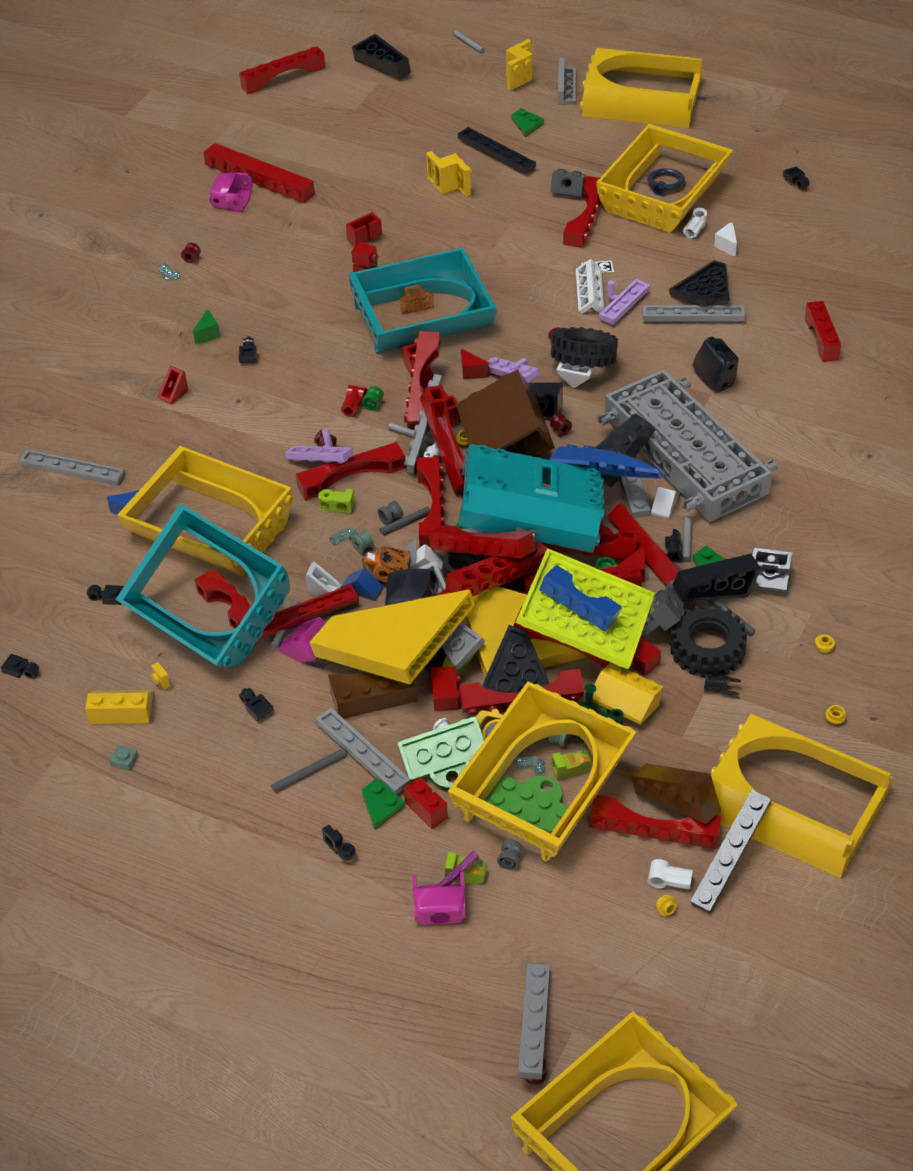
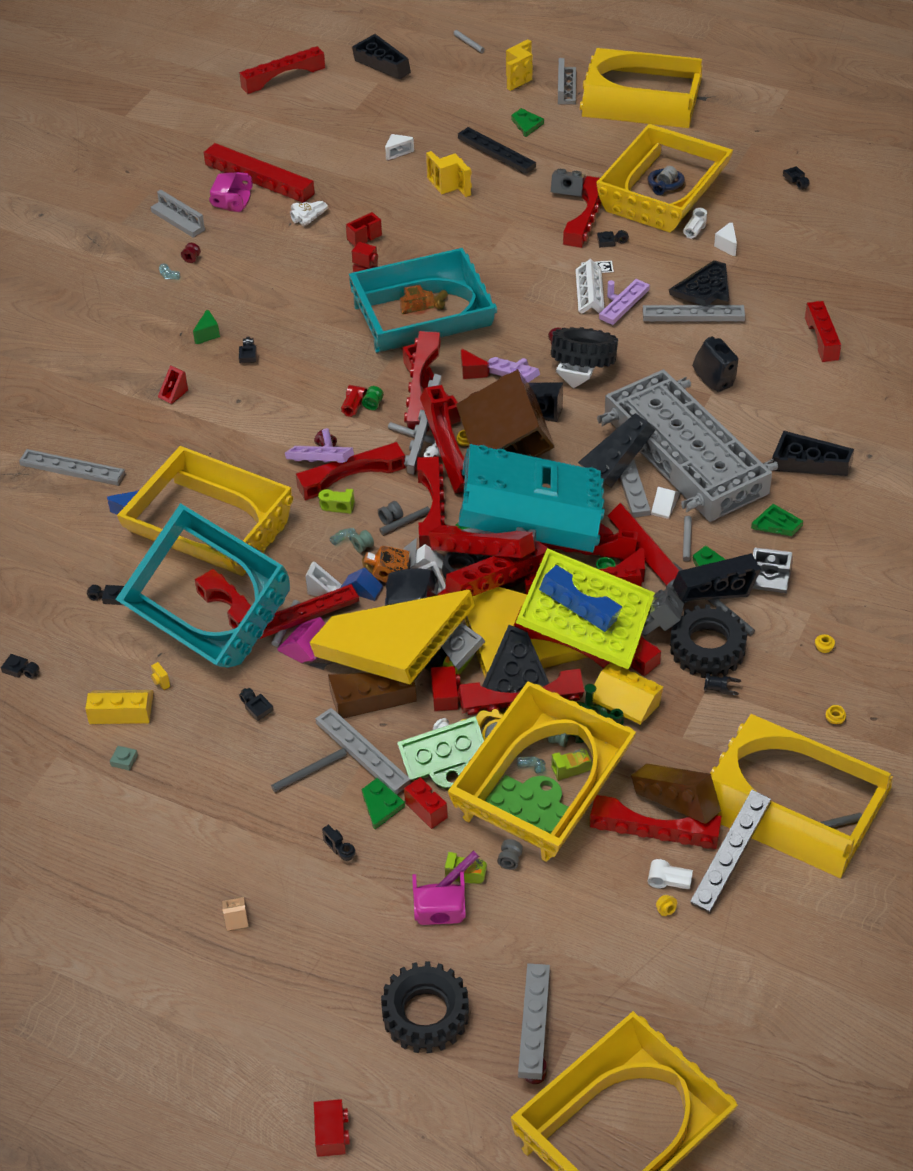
(177, 215): none -> light grey fence
(235, 913): none -> light nougat slope
(307, 212): none -> white rock
(329, 1127): none -> red piece
(398, 146): none -> white slope
(425, 981): none -> black tyre
(438, 299): none -> pearl gold arm
(560, 424): dark red wheel -> none
(606, 461): blue wedge -> none
(608, 239): none -> black plate
(668, 175): none -> light grey wheel
(673, 545): black piece -> none
(777, 521): none -> green wing
(811, 456): none -> black wedge
(842, 820): none -> dark grey bar

